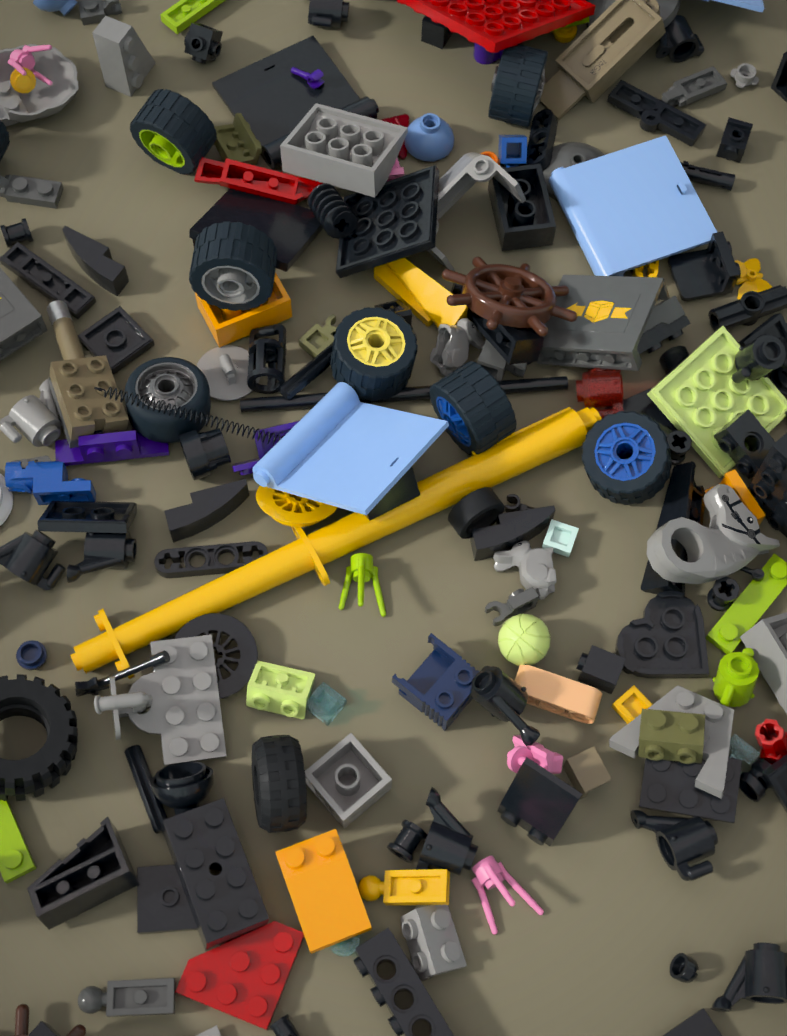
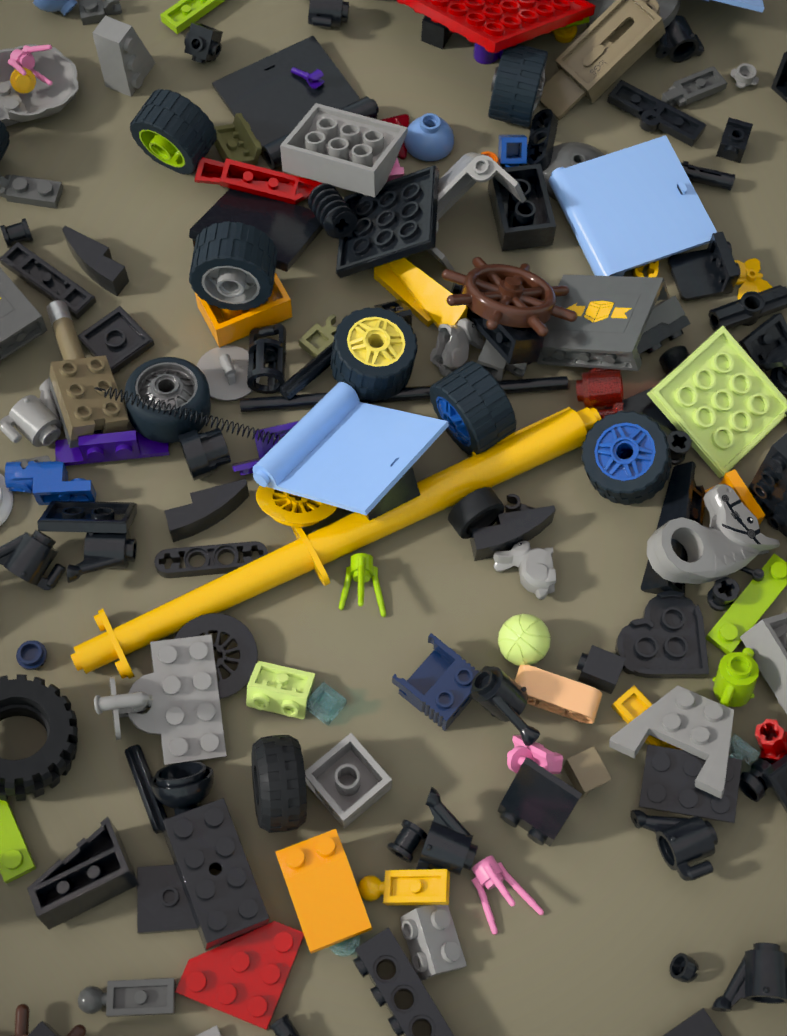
(94, 685): black piece -> none
(517, 603): dark grey plate -> none
(560, 537): light aqua plate -> none
(671, 736): olive bracket -> none
(749, 430): black brick -> none
(759, 358): black piece -> none

